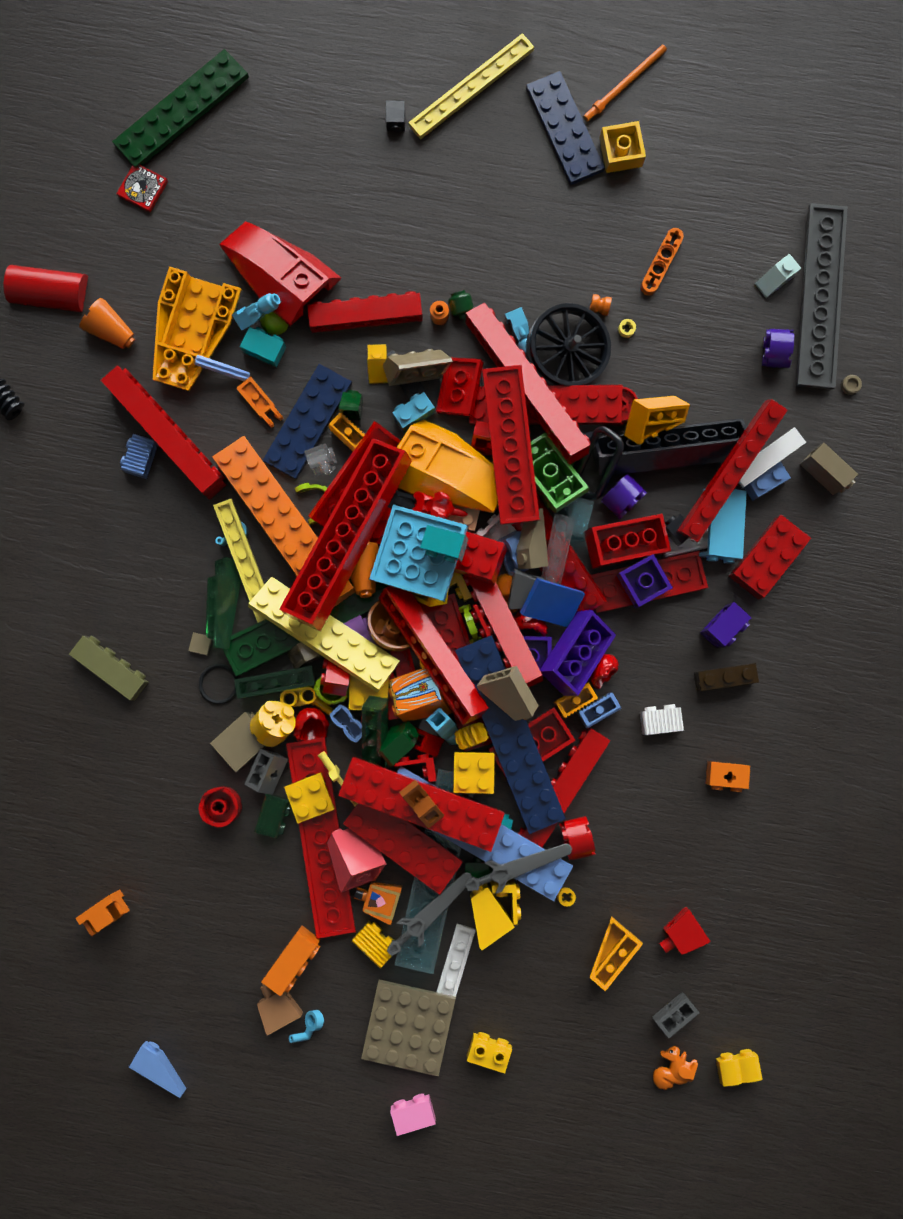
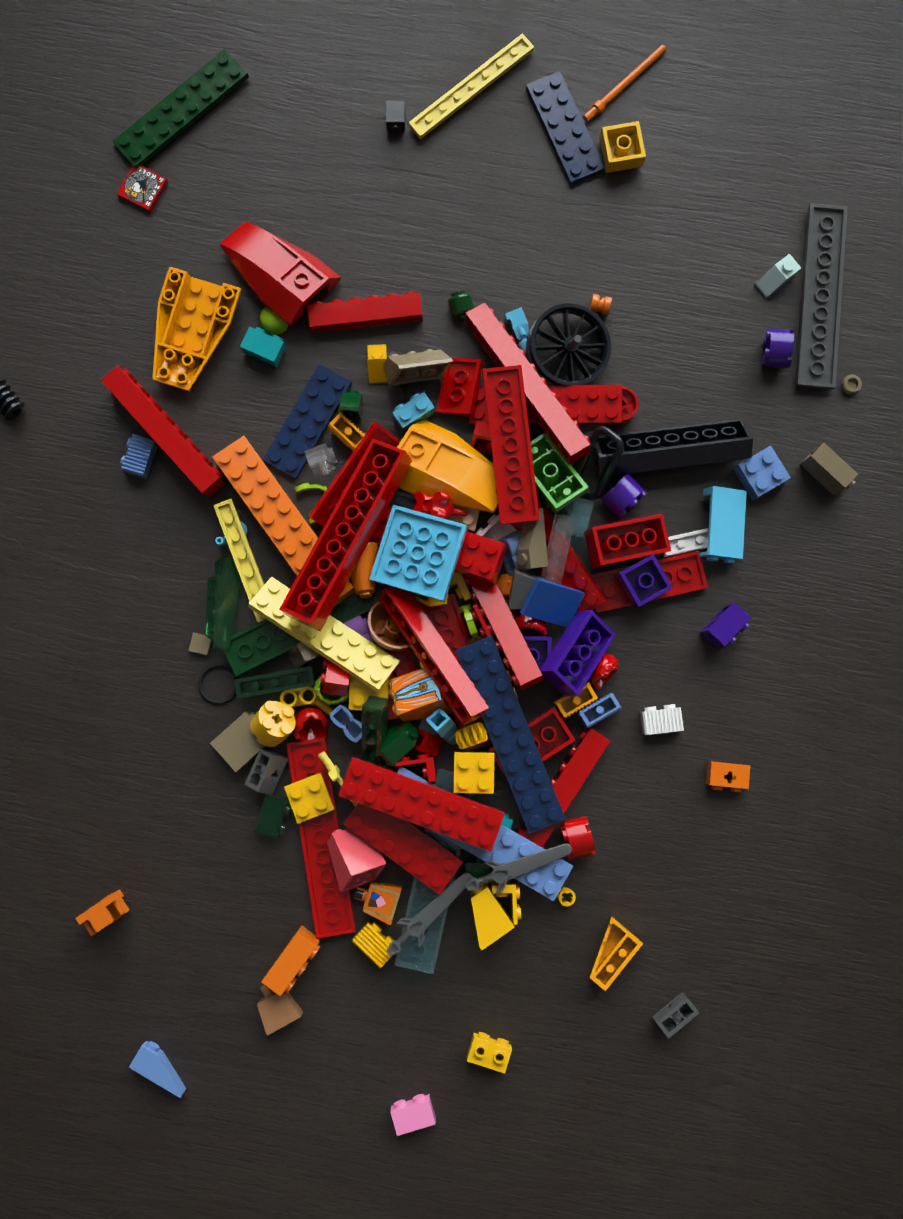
(45, 288): red brick -> none
(107, 325): orange cone -> none
(109, 668): olive brick -> none
(221, 368): light blue axle -> none
(222, 817): red brick -> none
(250, 315): medium azure piece -> none
(258, 400): orange hinge -> none
(313, 1021): medium azure plate -> none
(408, 1027): dark tan plate -> none
(421, 803): dark orange slope -> none
(439, 312): orange brick -> none
(444, 543): teal brick -> none
(456, 960): white tile -> none
(509, 693): dark tan slope -> none
(631, 325): light yellow bush -> none
(653, 416): light orange wedge -> none
(662, 261): orange beam -> none
(672, 527): black brick -> none
(678, 1072): orange animal -> none
(684, 933): red torso -> none
(726, 677): dark brown brick -> none
(732, 470): red brick -> none
(738, 1068): yellow brick -> none
(770, 557): red brick -> none
(772, 455): white tile -> none

